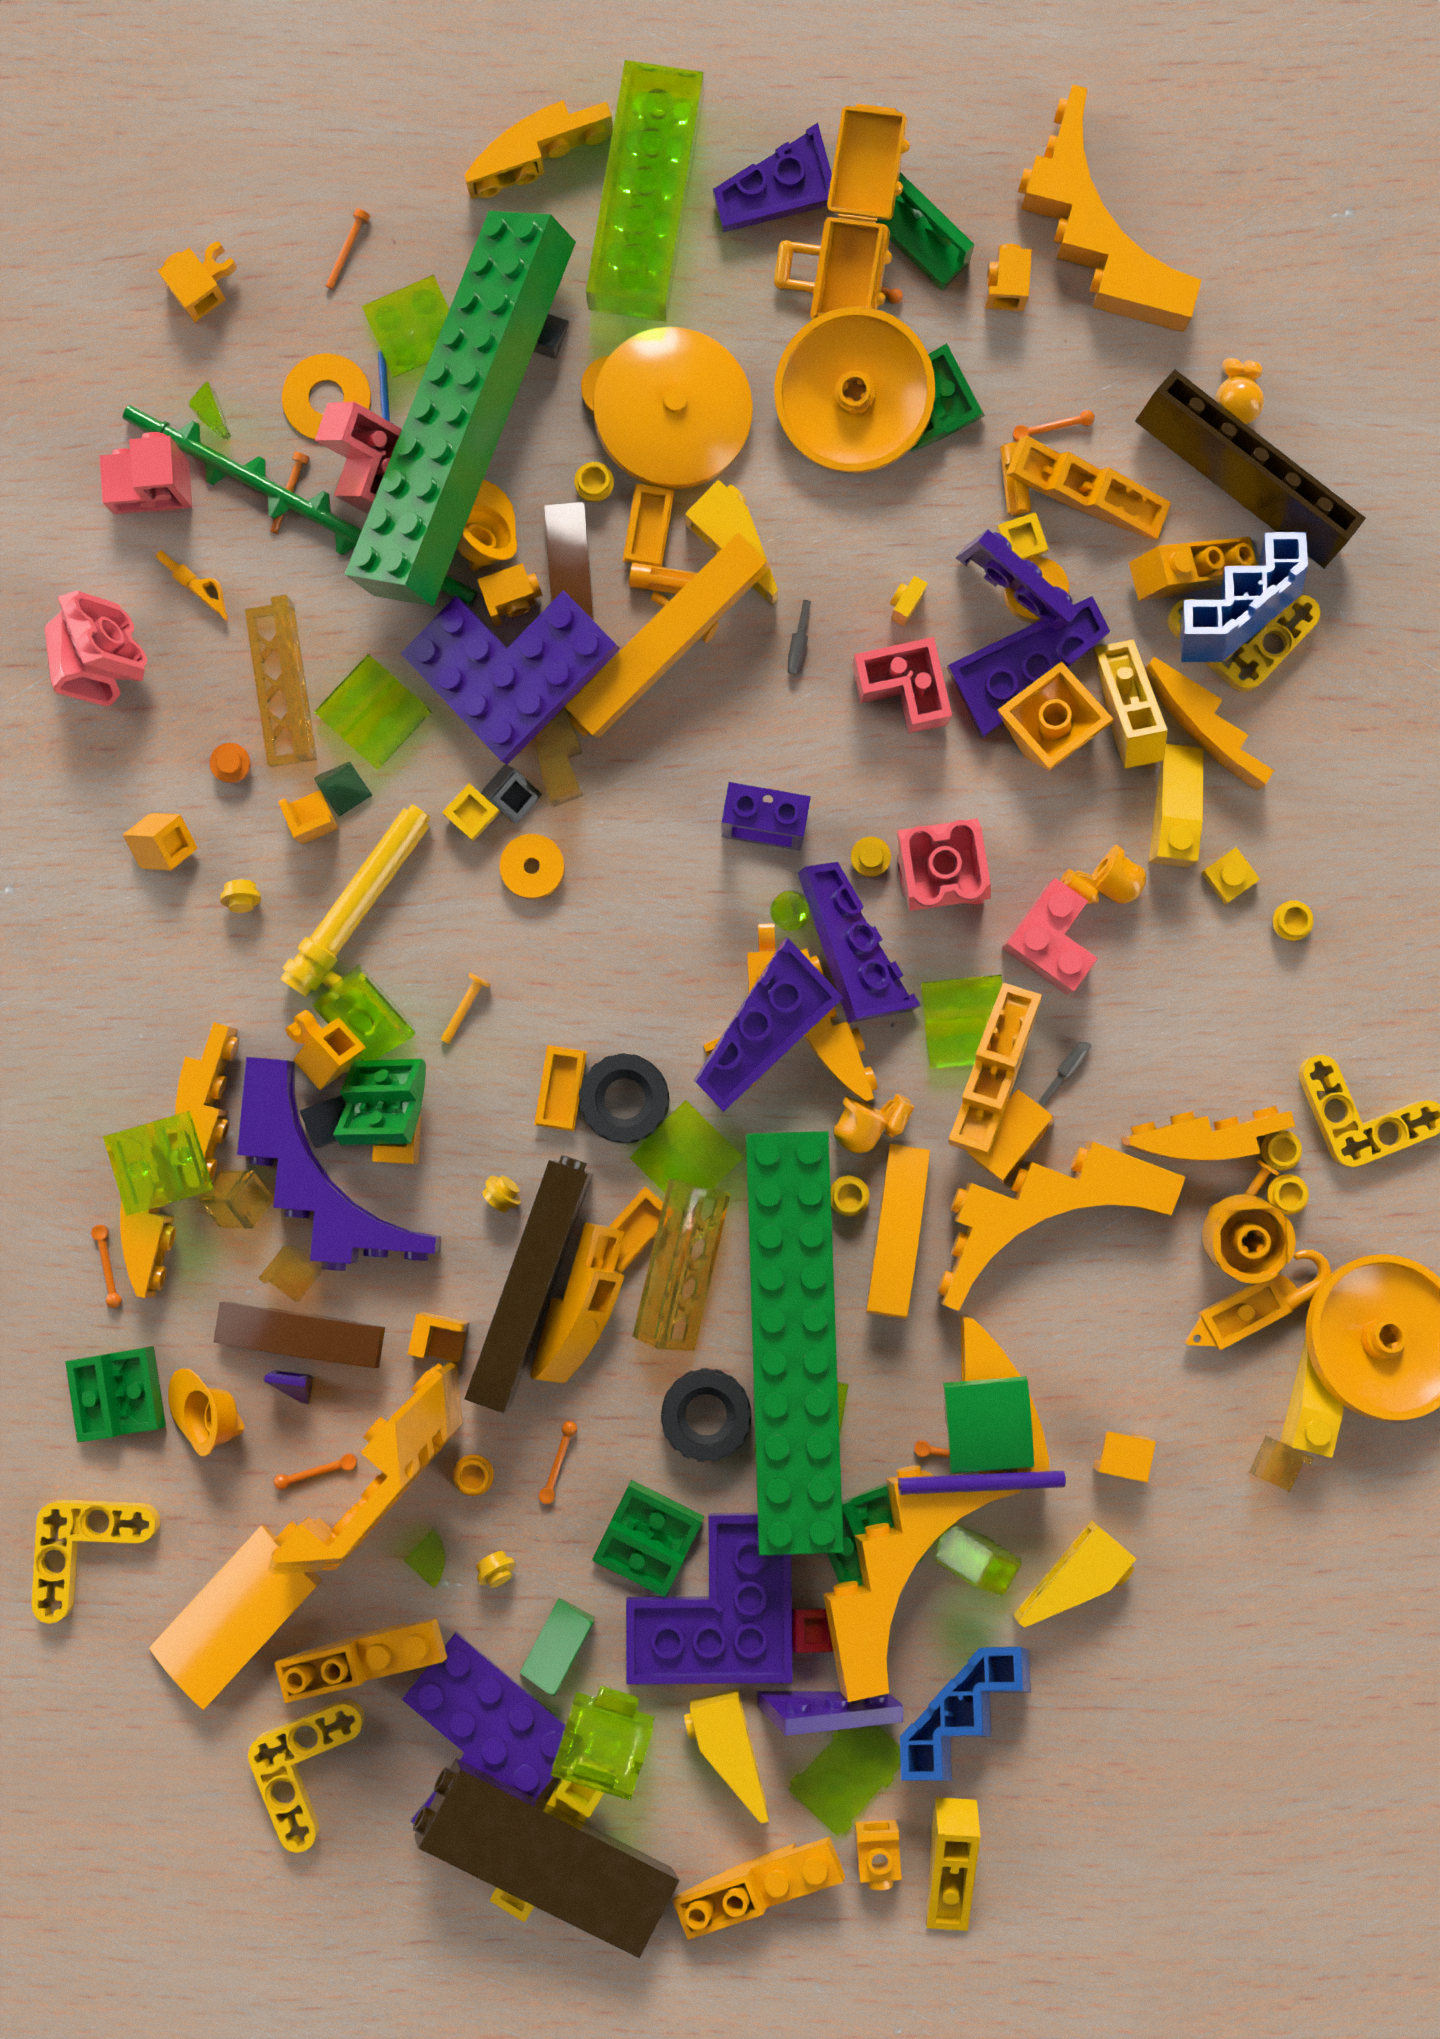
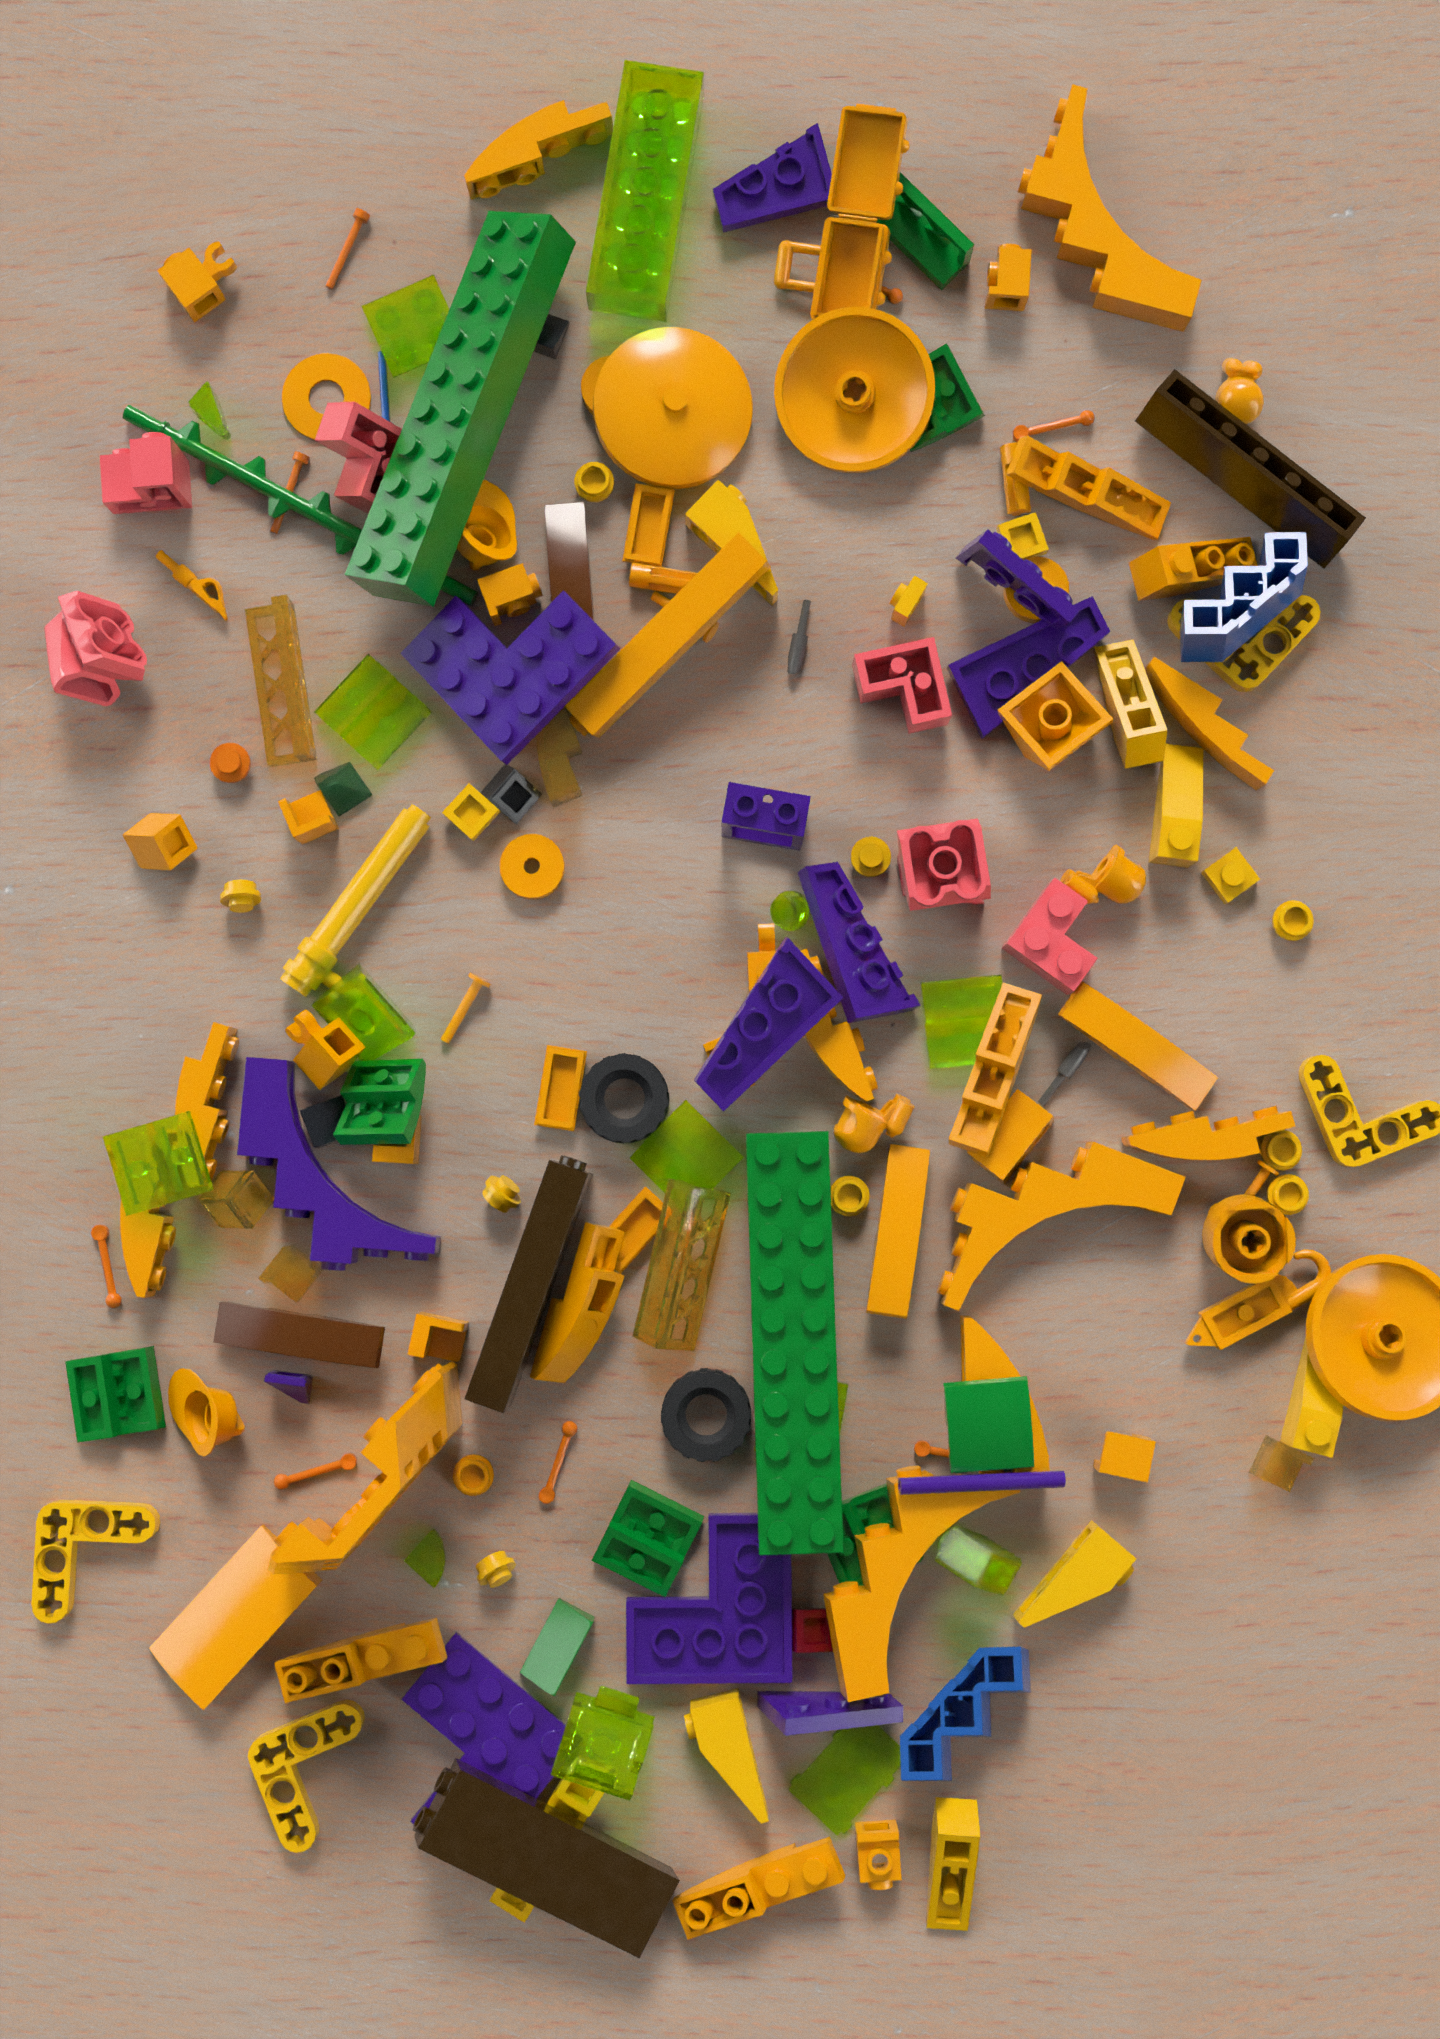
(1138, 1045): none -> light orange slope

